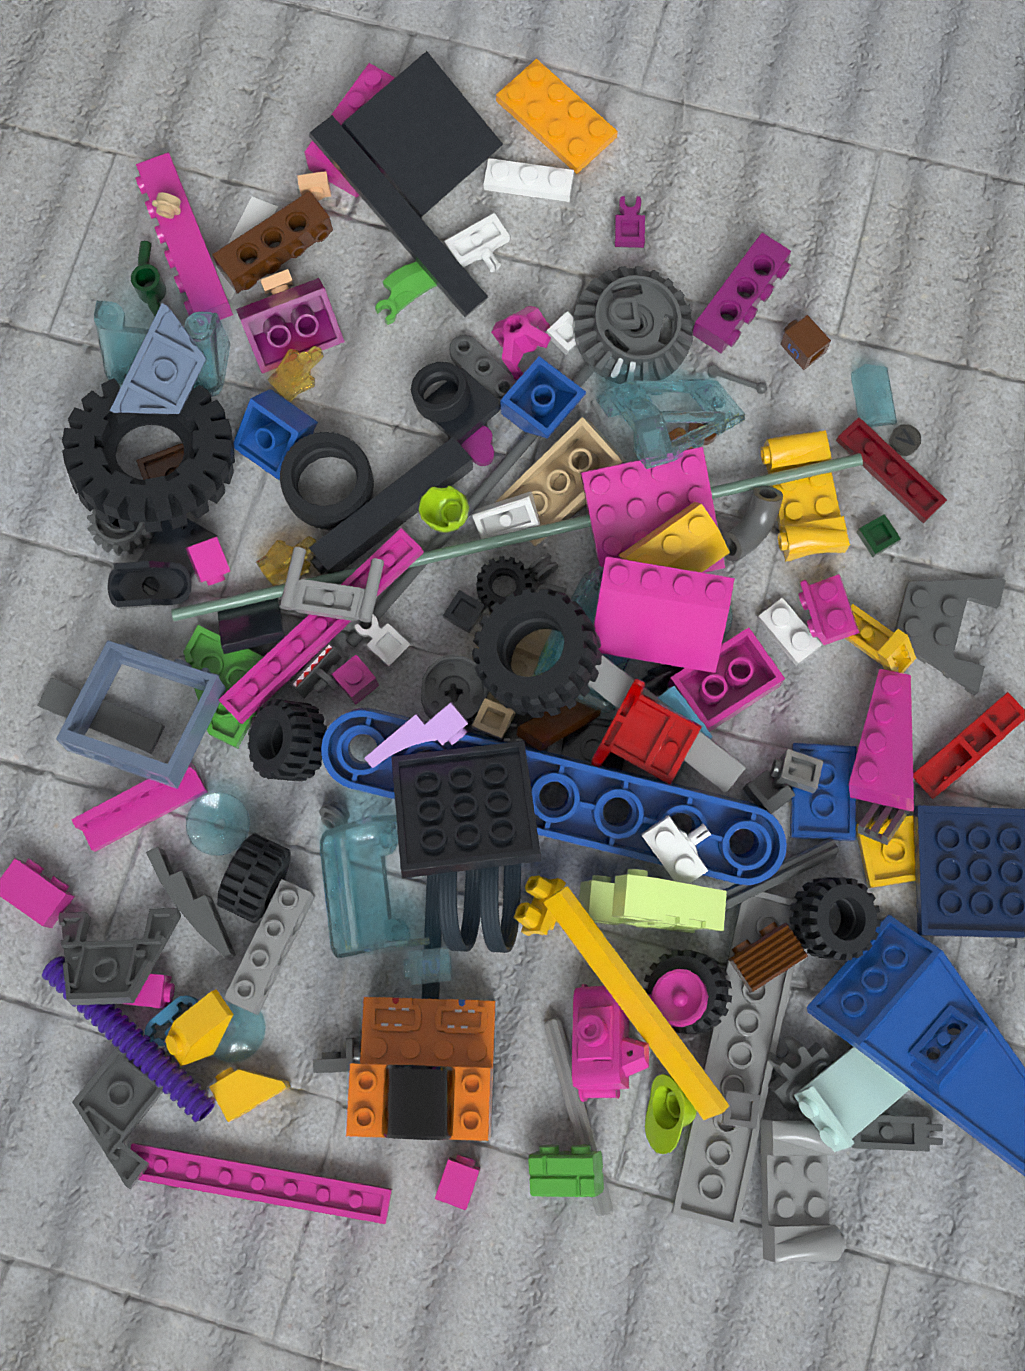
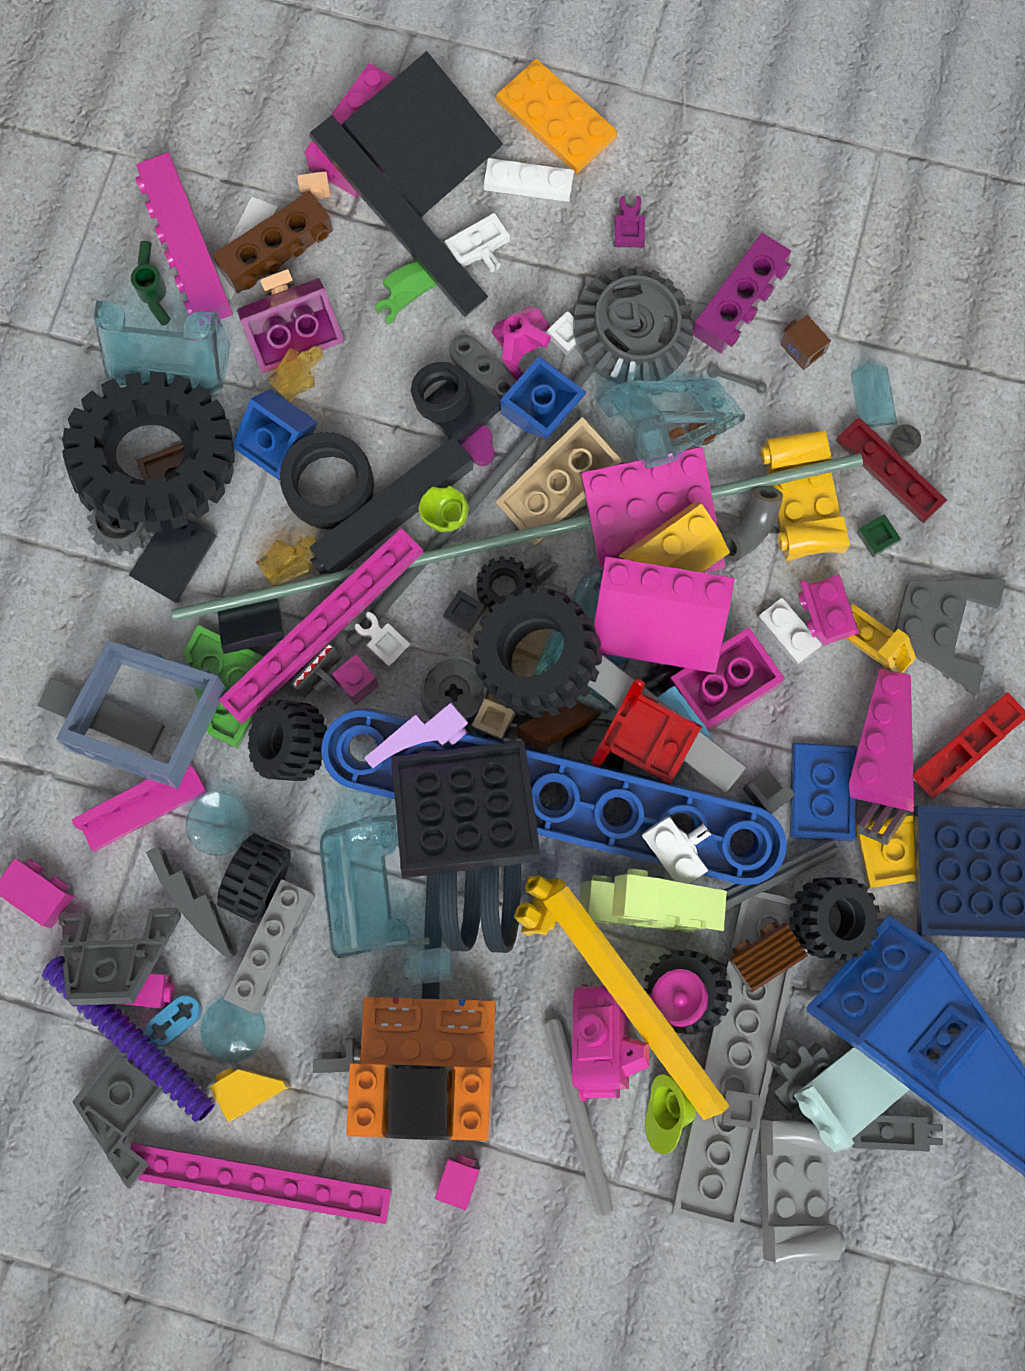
(127, 584): black piece -> none
(162, 369): sand blue wing -> none
(167, 205): tan plate -> none
(199, 1029): yellow slope -> none
(208, 561): dark pink brick -> none
(329, 598): light grey plate -> none
(334, 815): dark grey plate -> none
(506, 516): white slope -> none
(566, 1172): bright green brick -> none
(796, 771): dark grey bracket -> none

